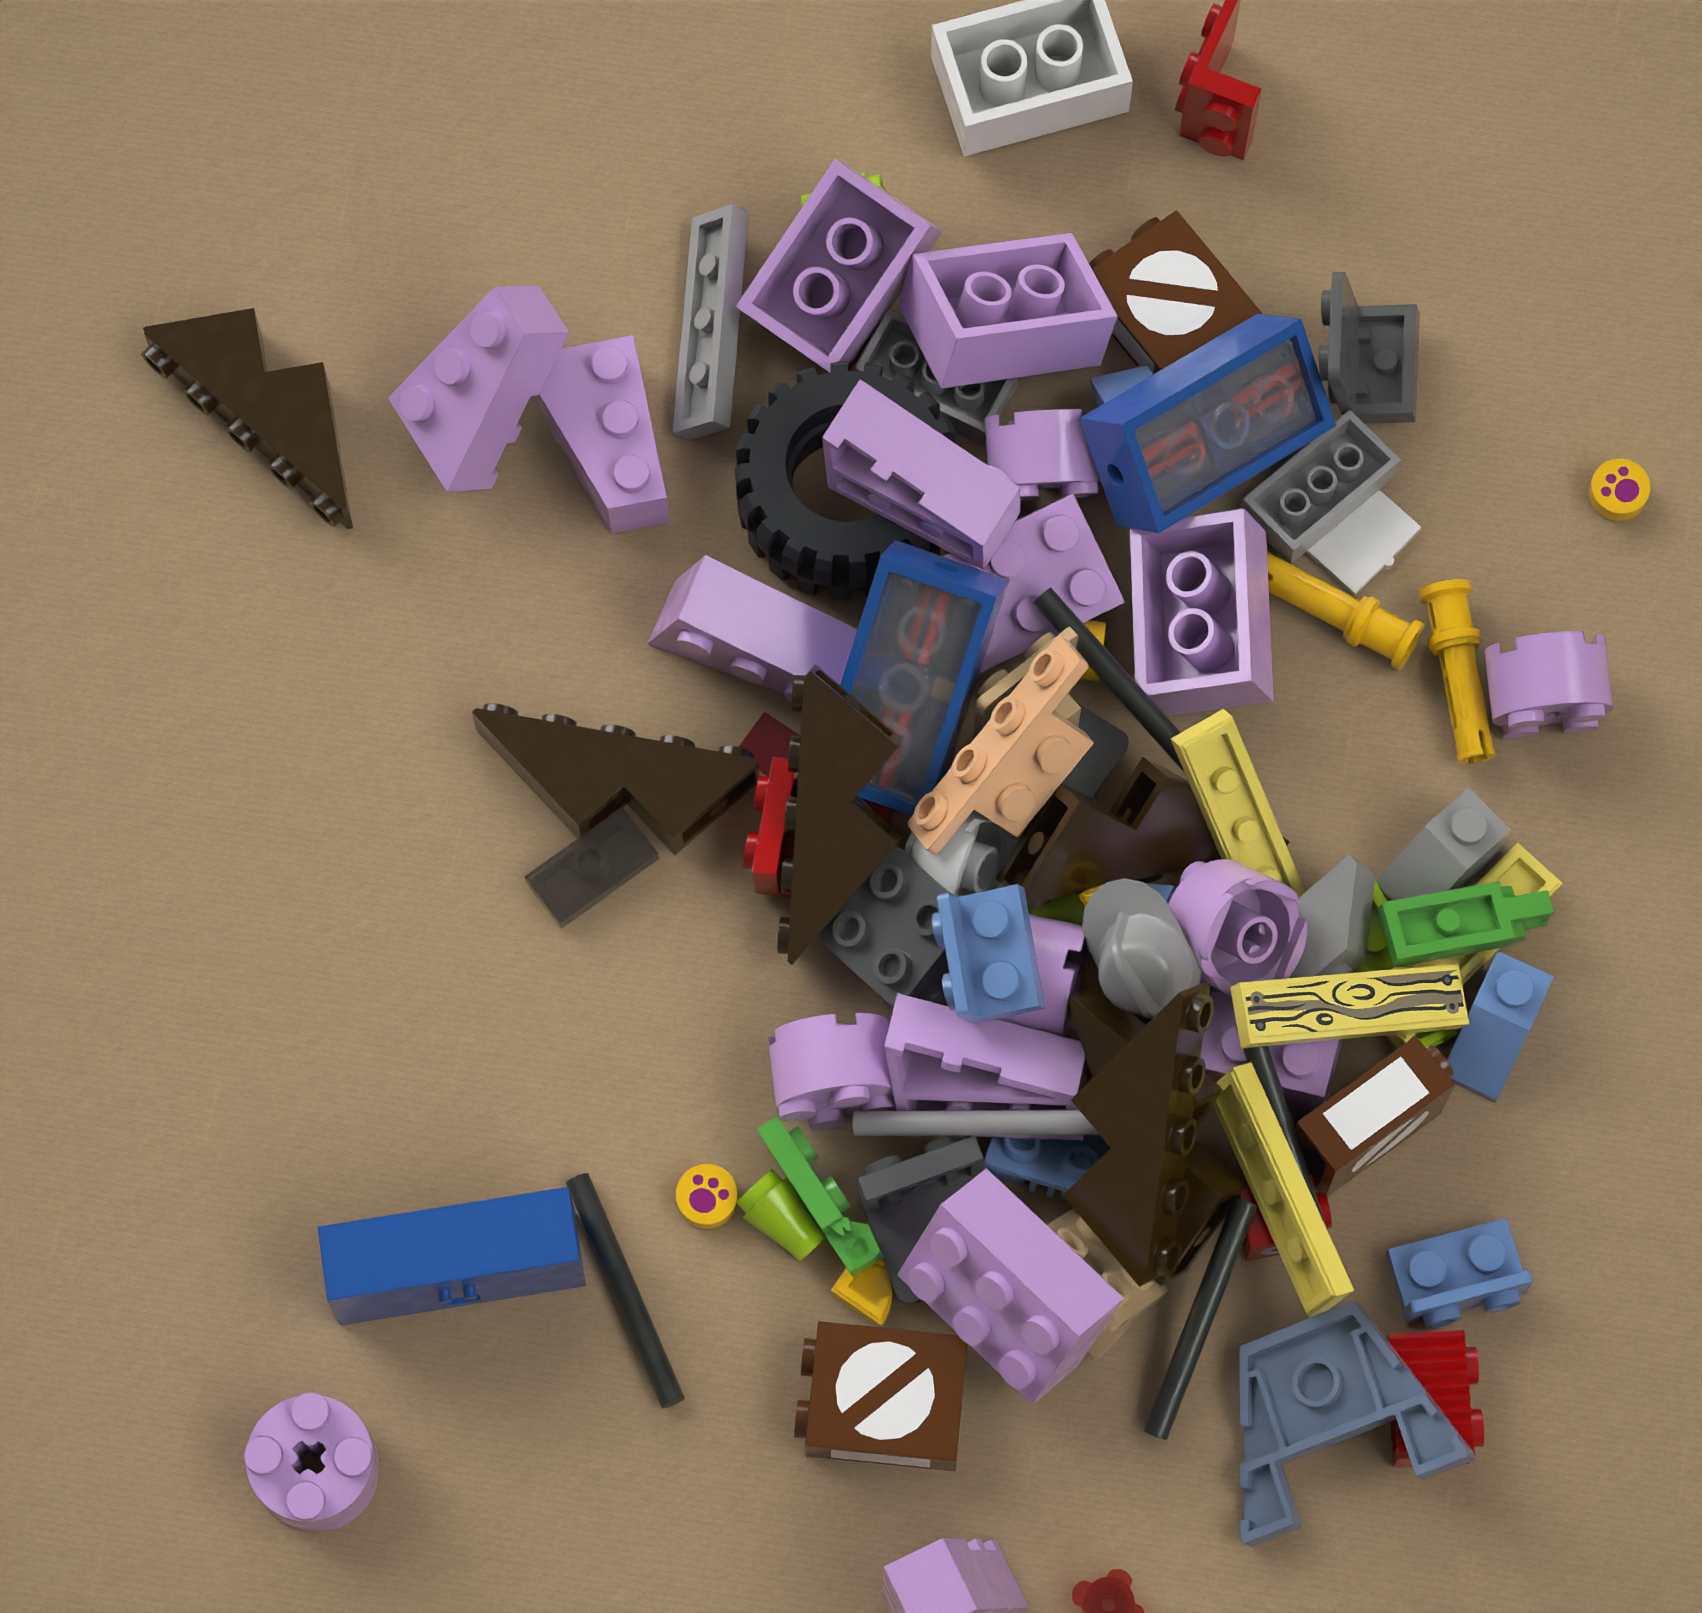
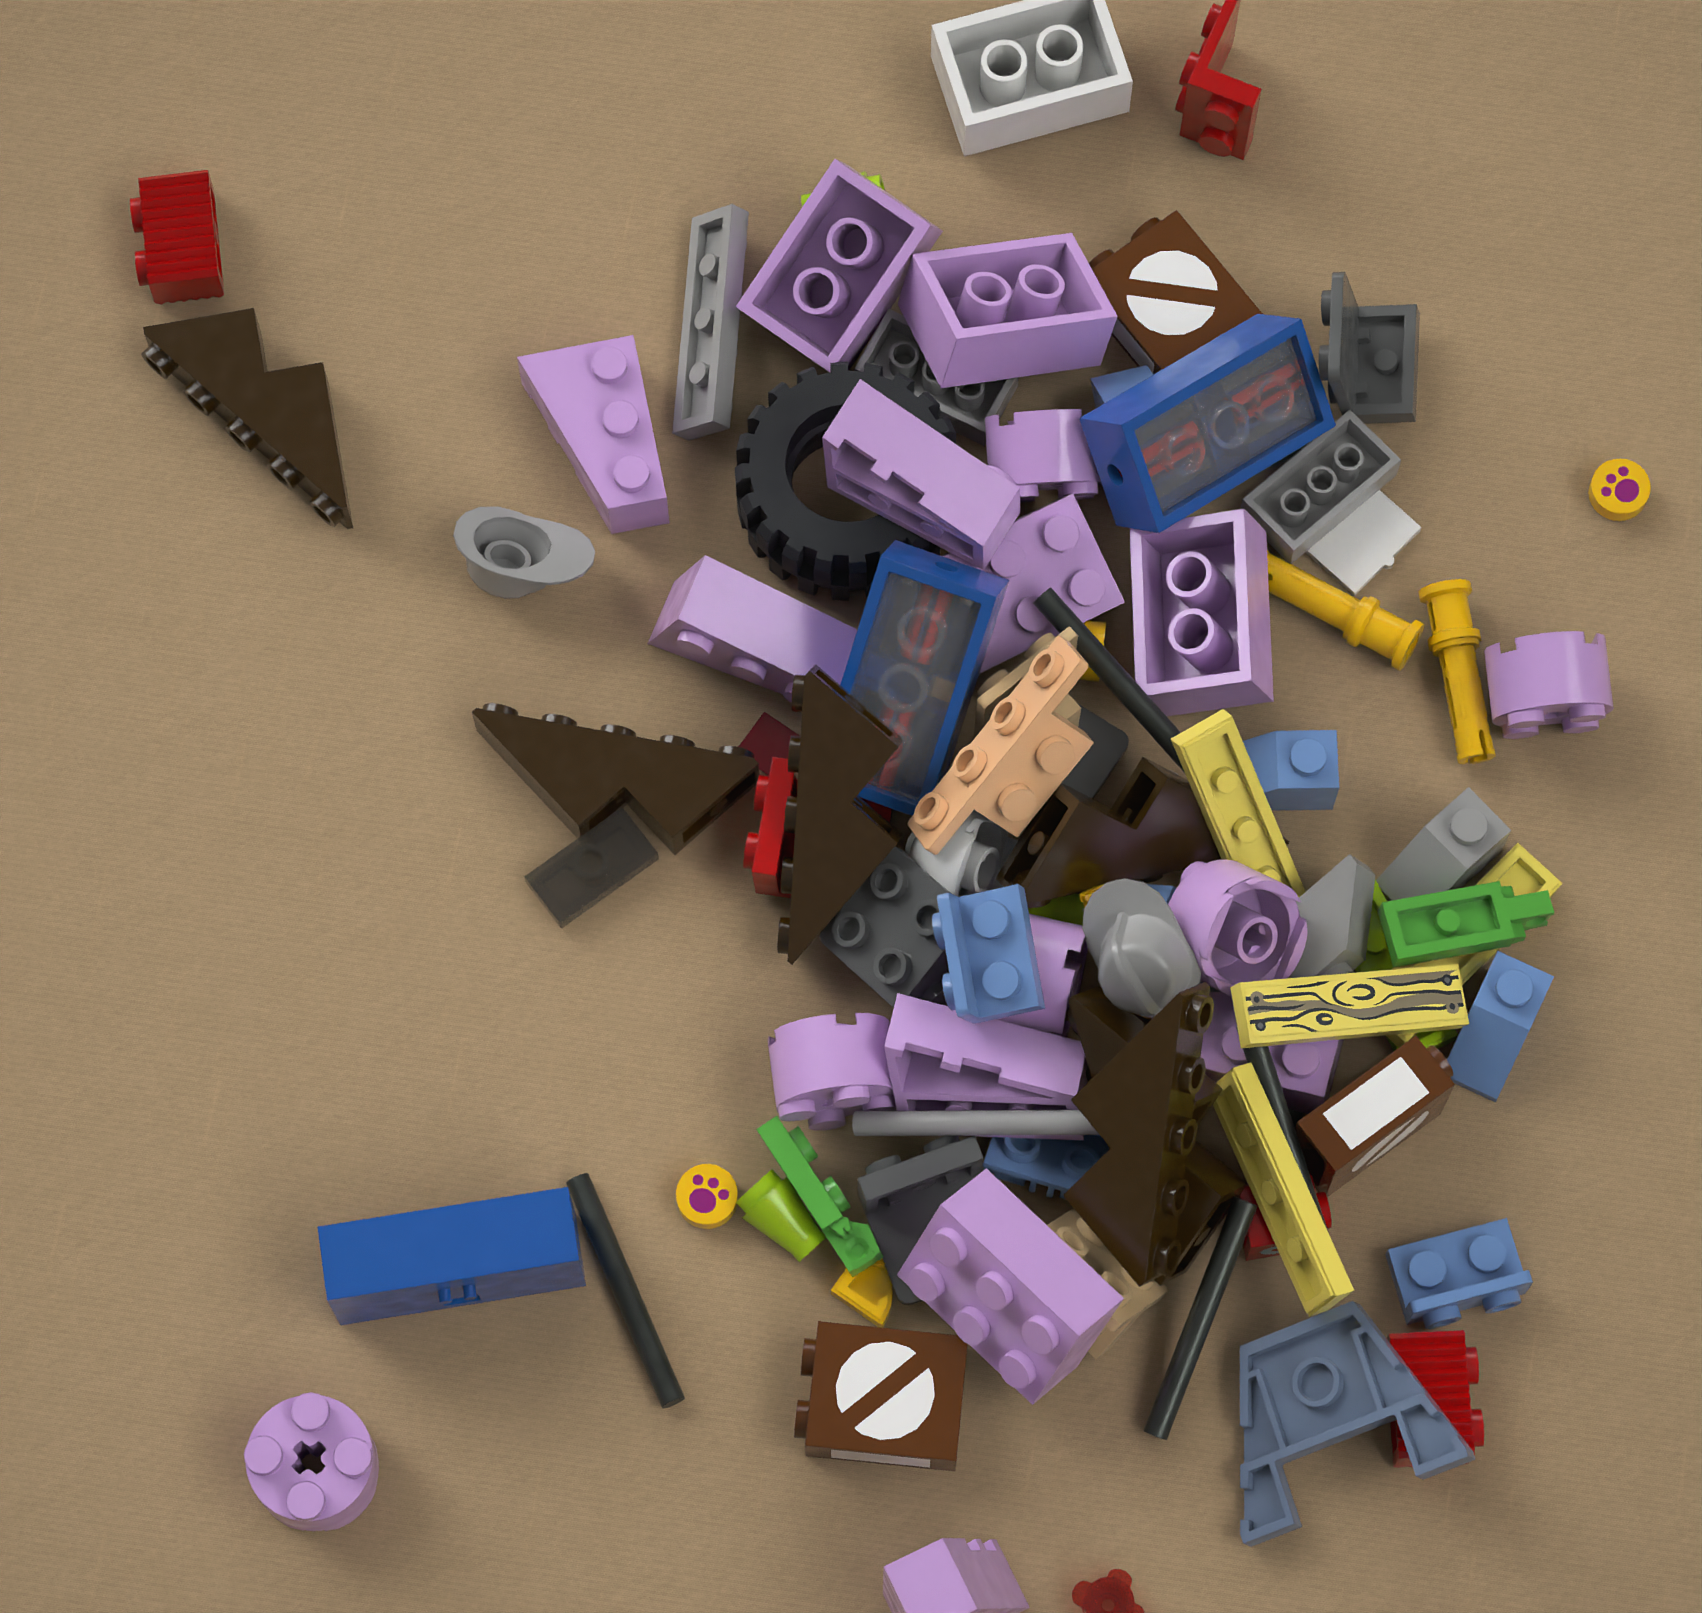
(179, 237): none -> red brick
(477, 382): lavender wedge -> none
(520, 553): none -> light grey piece
(1296, 768): none -> medium blue slope

